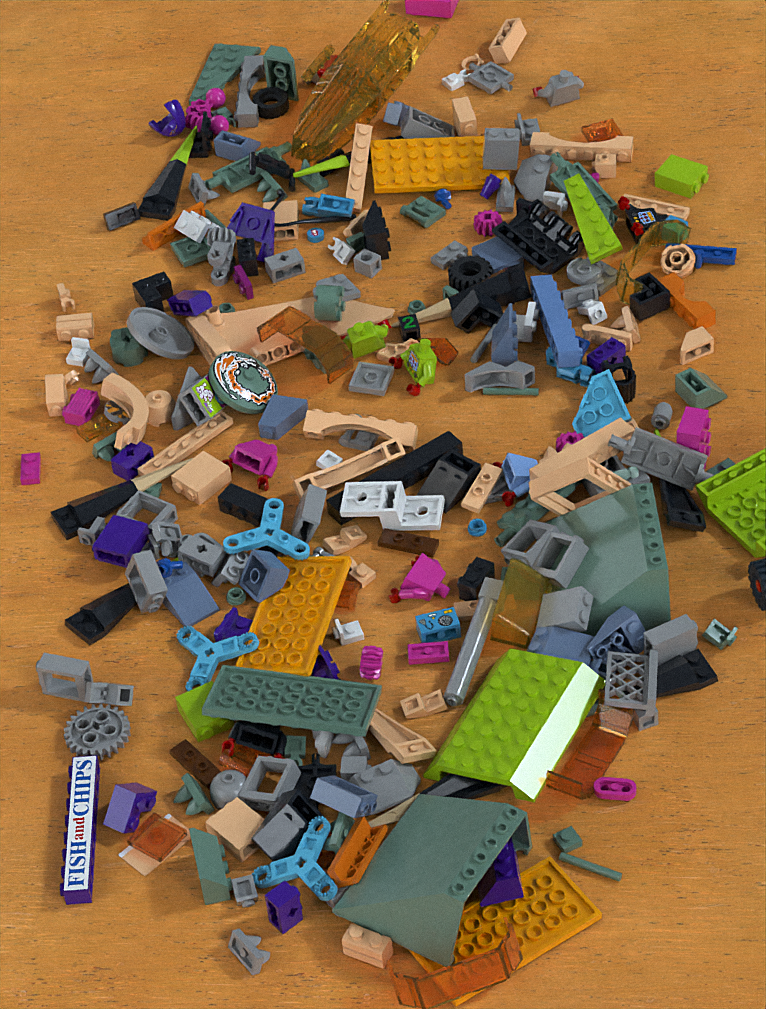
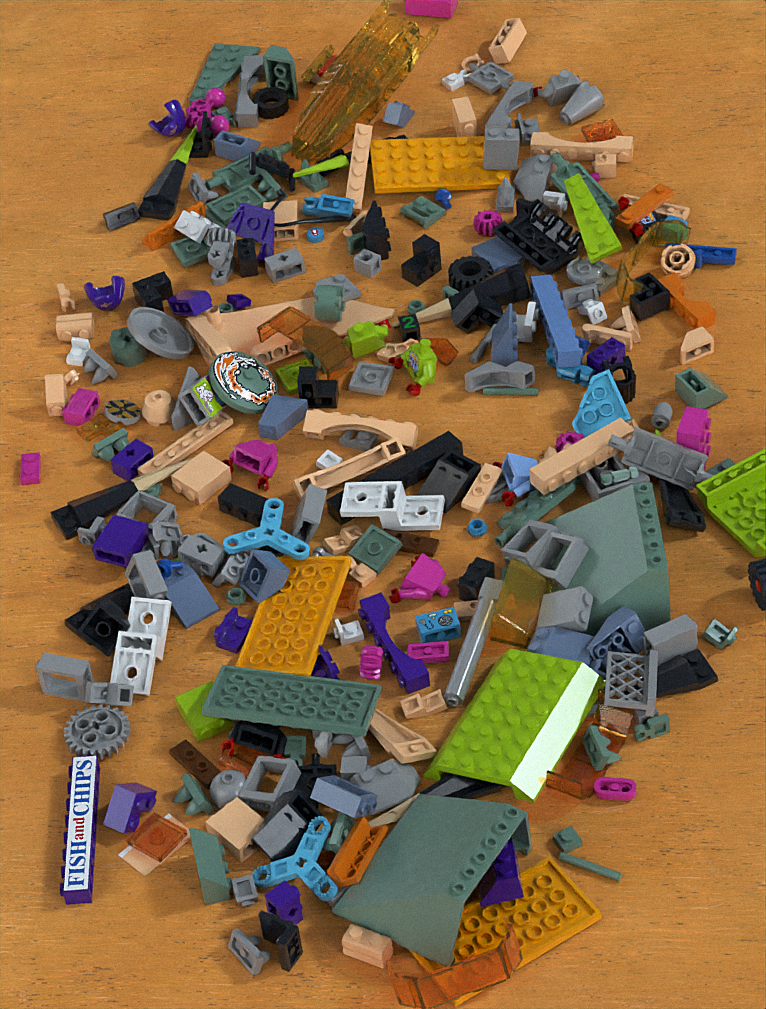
(103, 625): none -> black slope
(107, 297): none -> dark purple hair
(133, 403): light nougat arch -> none
(141, 644): none -> white bracket
(223, 650): medium azure piece -> none
(226, 206): none -> sand green plate
(239, 301): none -> dark purple plate
(244, 283): magenta plate -> none
(284, 935): none -> black bracket
(288, 375): none -> lime tile
(317, 392): none -> black brick
(343, 251): white plate -> none
(375, 548): none -> sand green plate
(410, 672): none -> dark purple arch
(422, 125): light grey slope -> none
(425, 261): none -> black brick
(449, 255): light grey hinge -> none
(490, 185): dark purple cone -> none
(517, 95): none -> light grey arch
(543, 488): light nougat window -> none
(582, 103): none -> light grey cone
(595, 746): none -> sand green tile
(644, 206): none -> orange plate
(654, 728): none -> sand green plate
(681, 176): lime brick -> none

